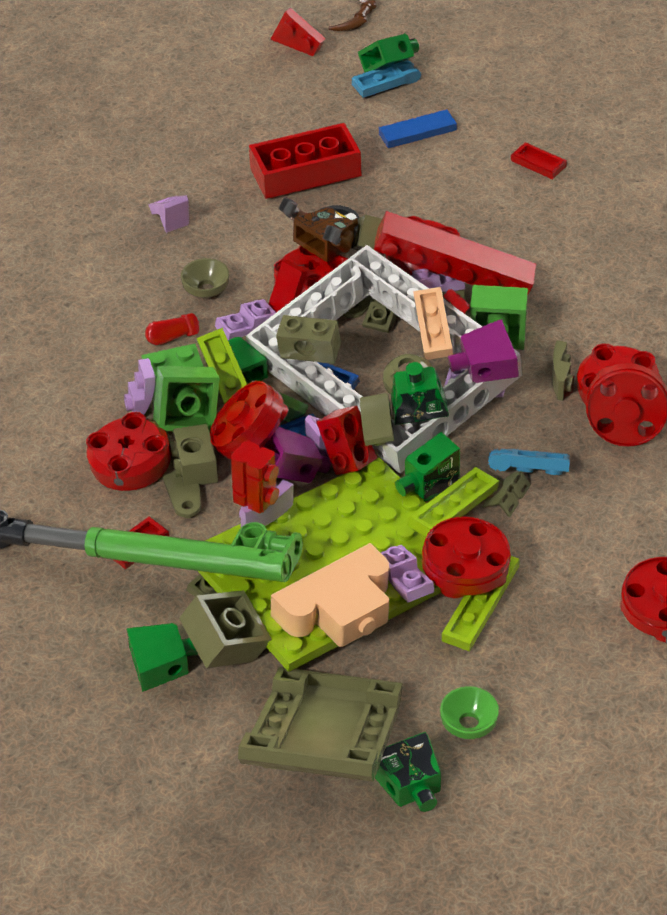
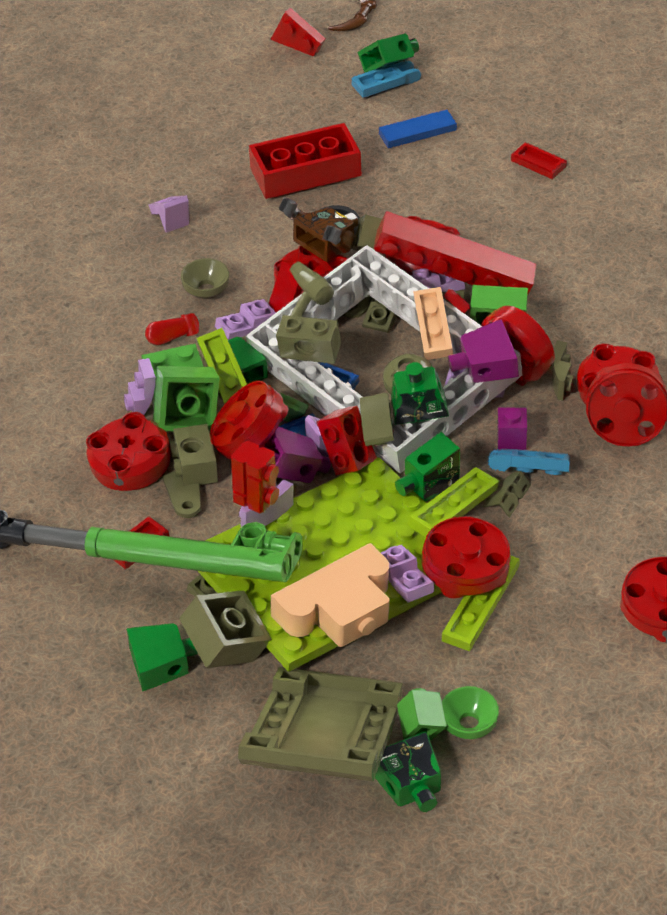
(313, 286): none -> olive piece
(420, 713): none -> bright green brick
(512, 428): none -> magenta brick
(526, 338): none -> red piece

